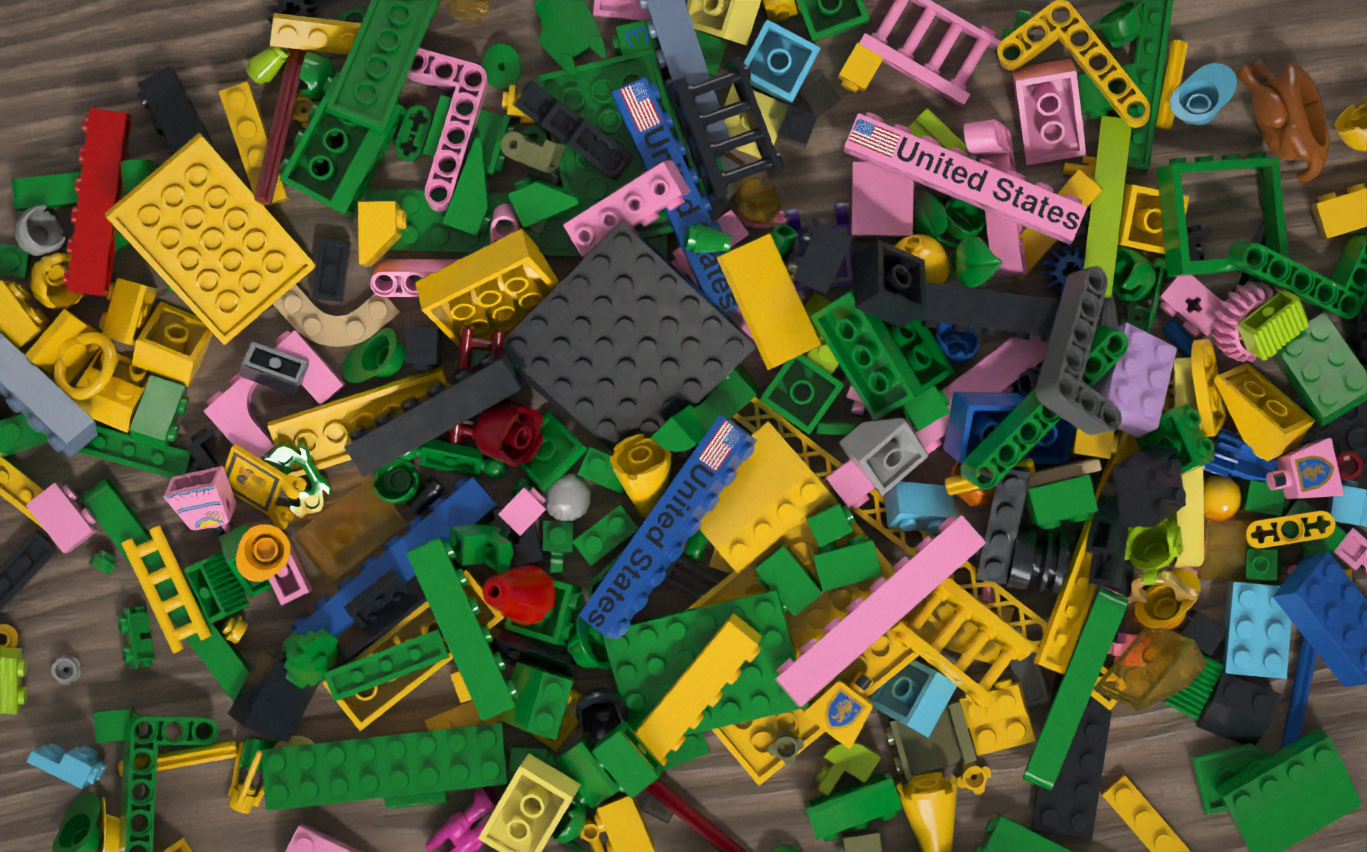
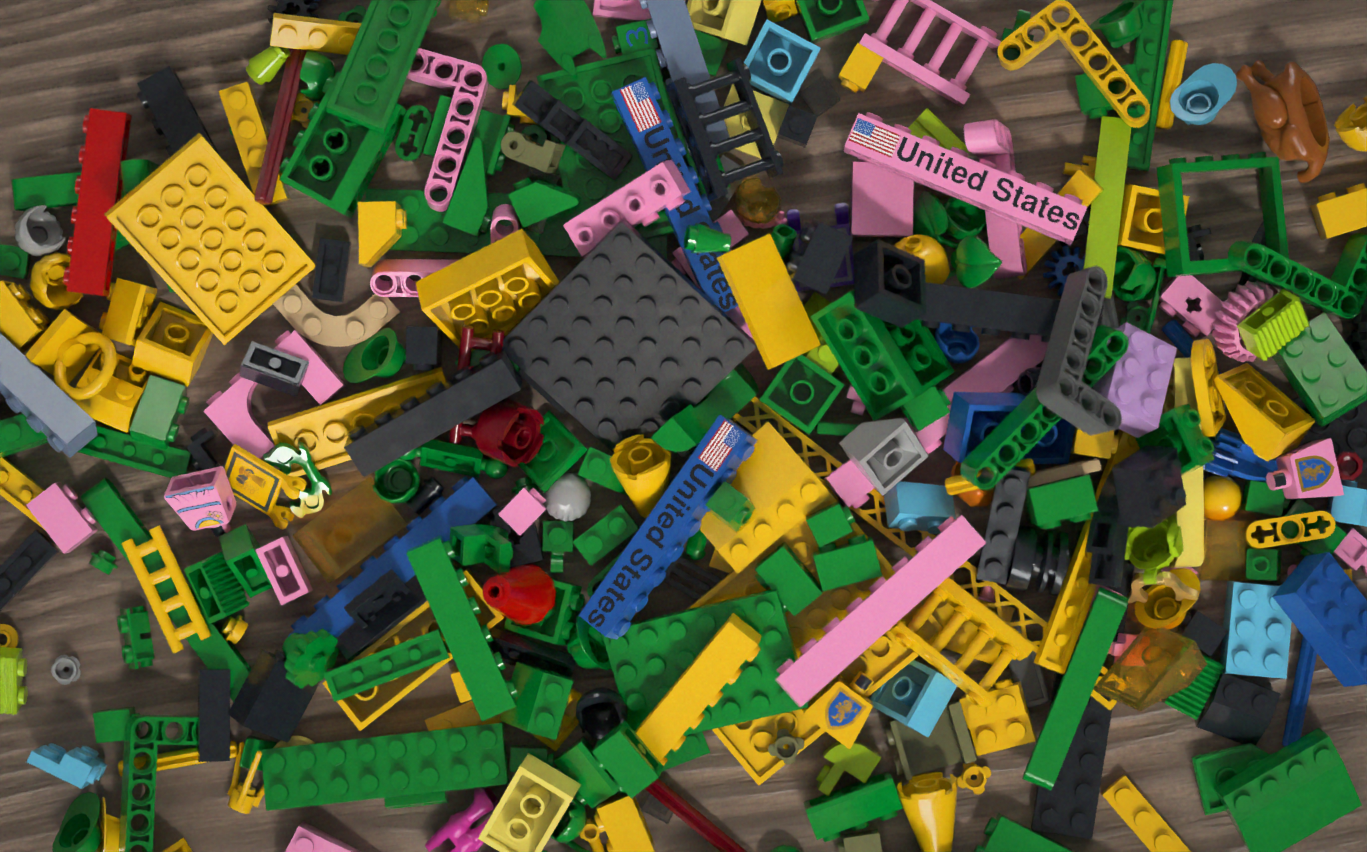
(213, 715): none -> black tile
(262, 552): light orange piece -> none
(730, 506): none -> green brick
(1049, 111): bright pink slope -> none

